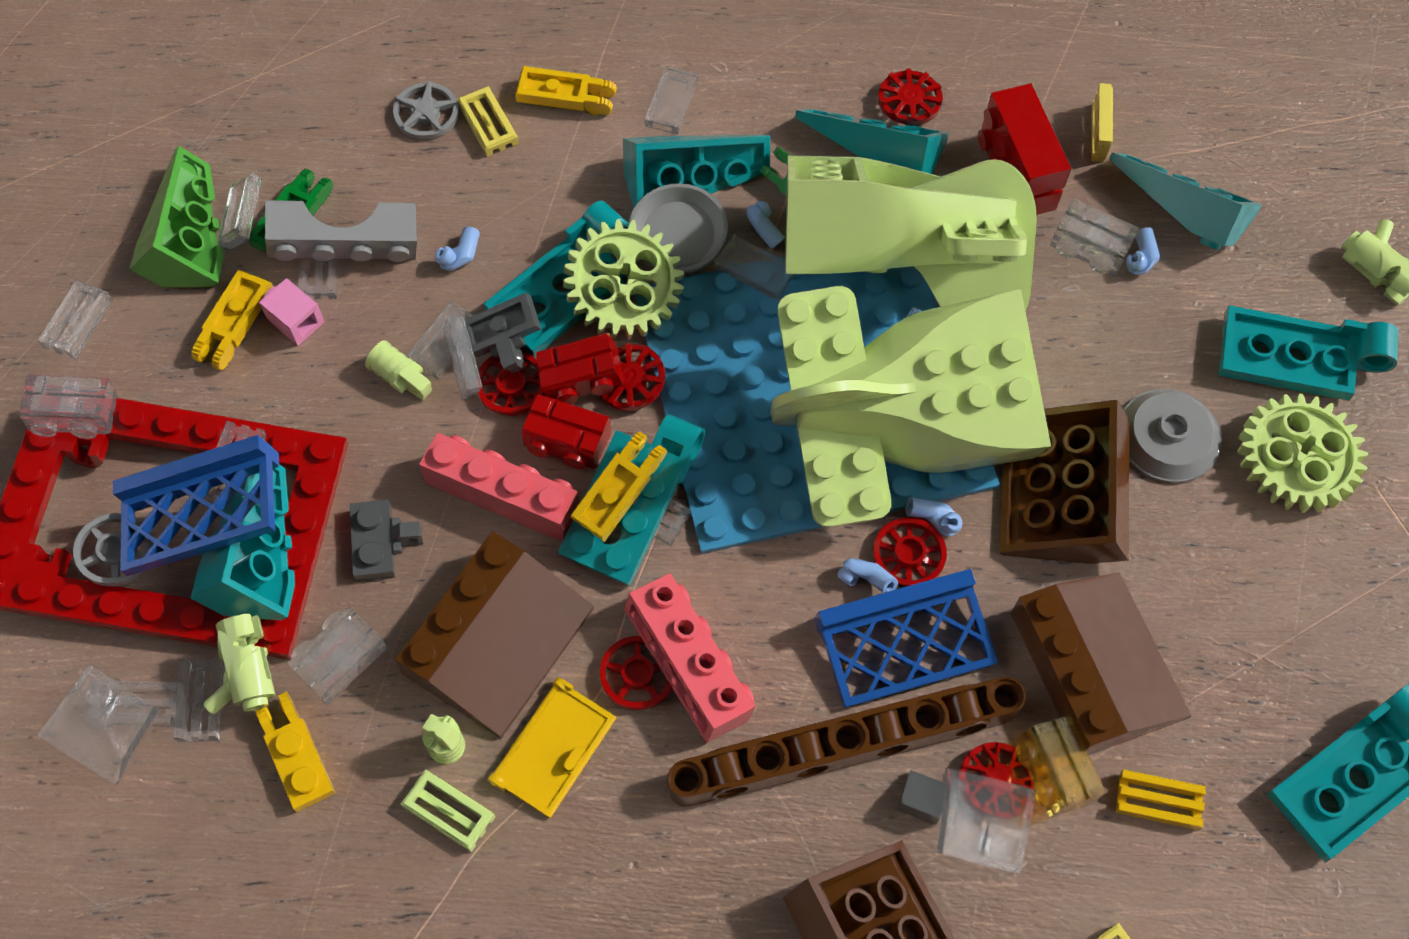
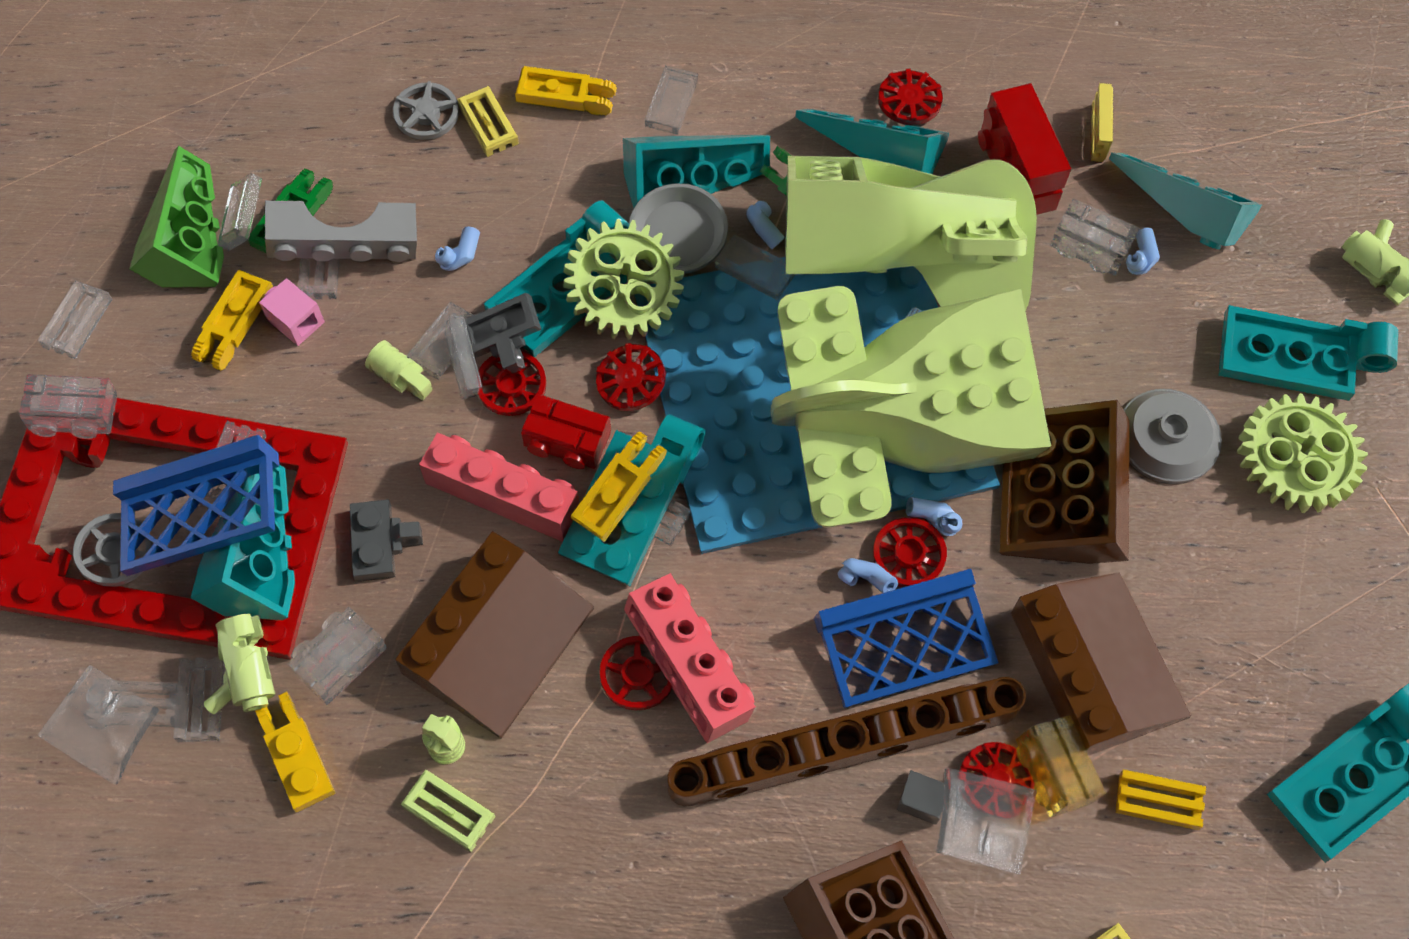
(557, 737): yellow door -> none
(580, 368): red brick -> none

